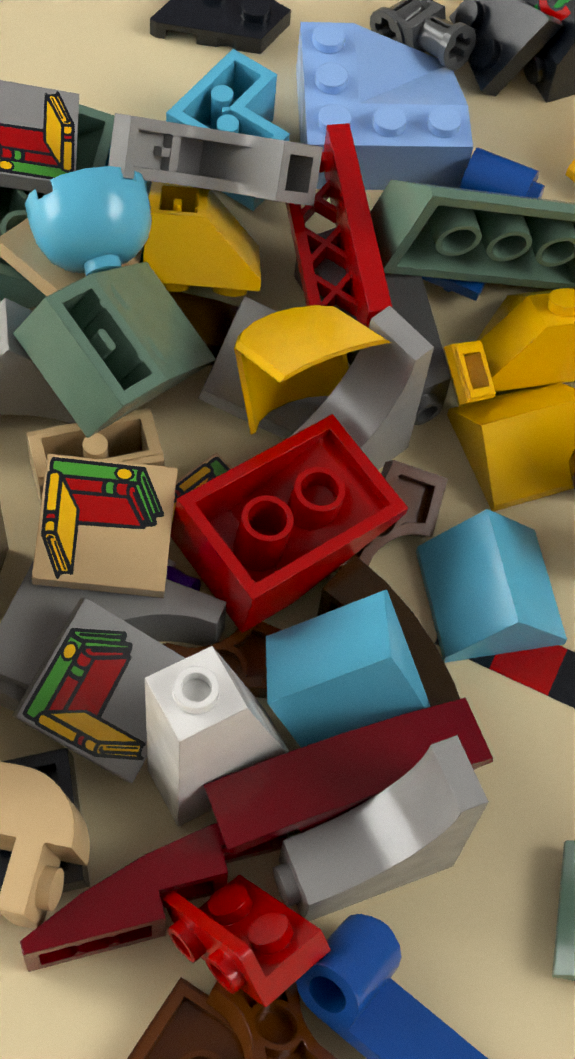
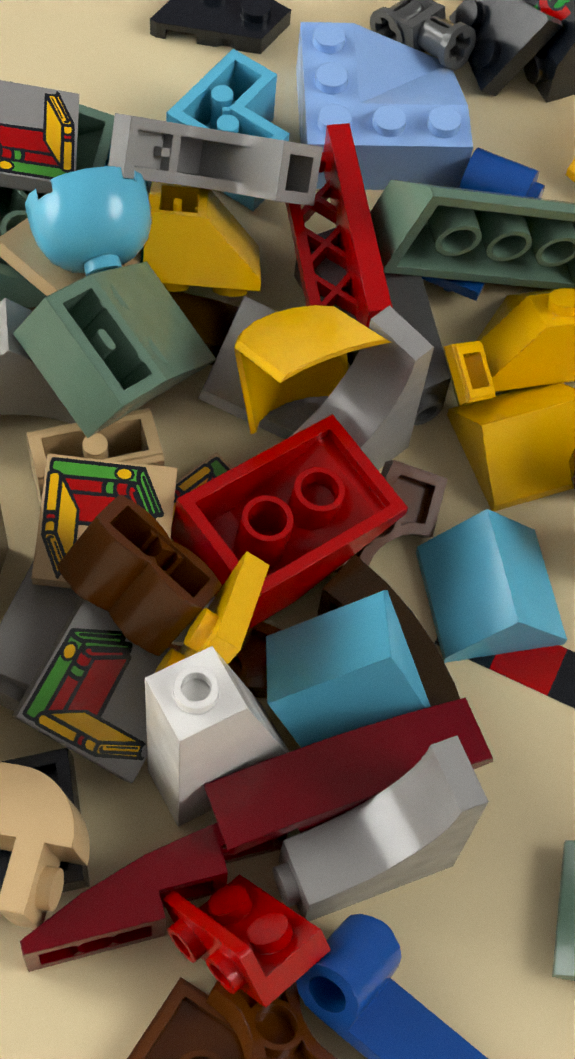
(138, 575): none -> reddish brown brick
(228, 615): none -> yellow wing

